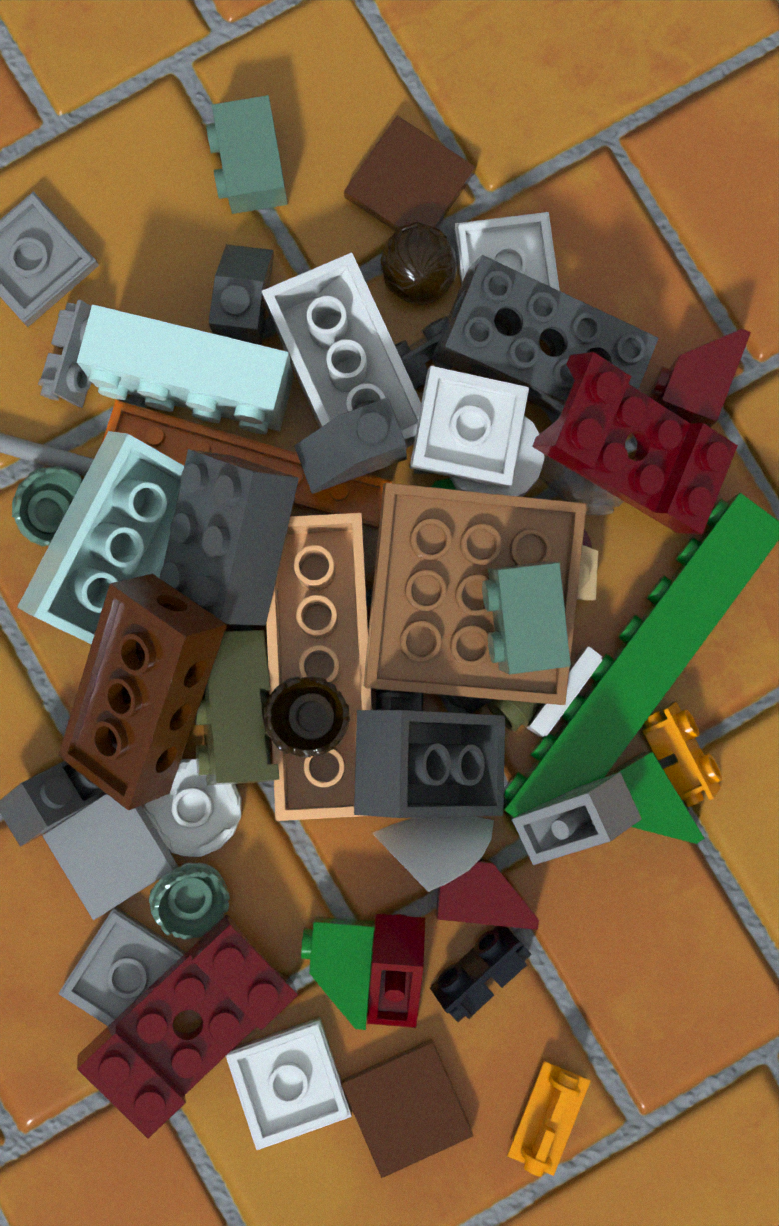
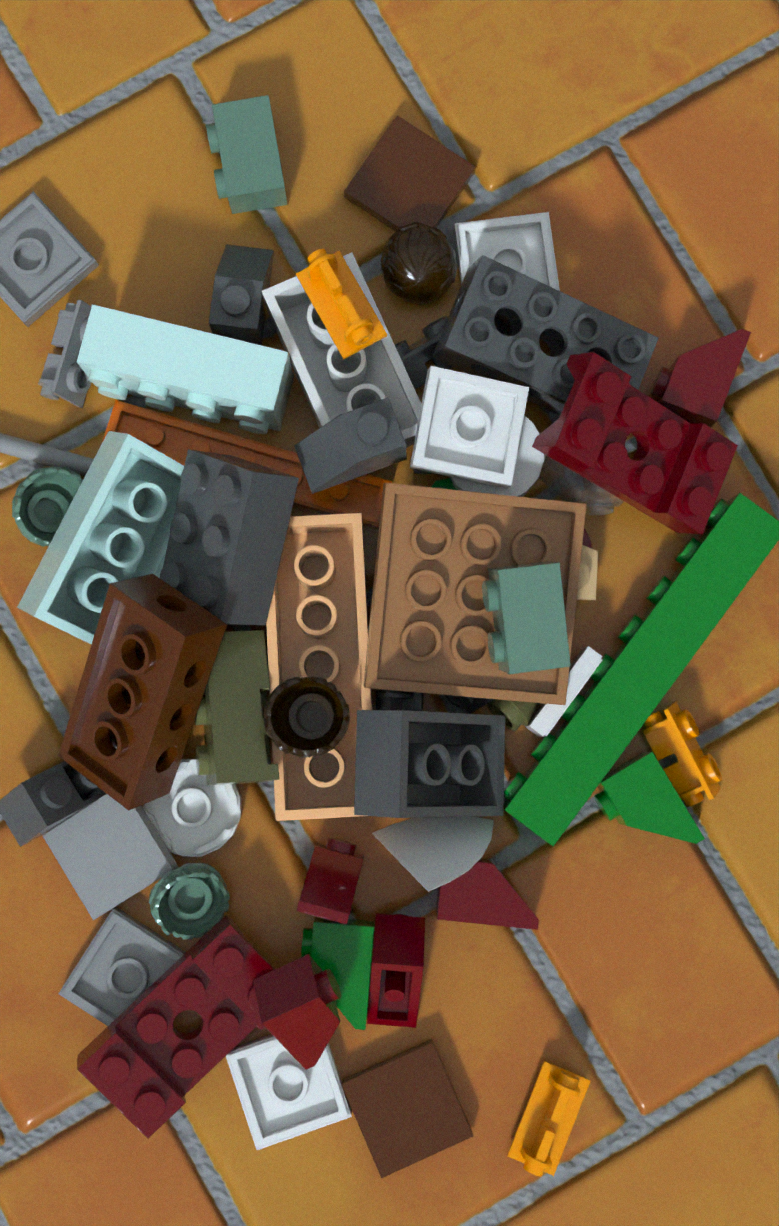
(299, 1007): none -> dark red slope
(331, 881): none -> dark red slope
(340, 302): none -> light orange hinge
(462, 985): black hinge -> none
(577, 819): light grey slope -> none

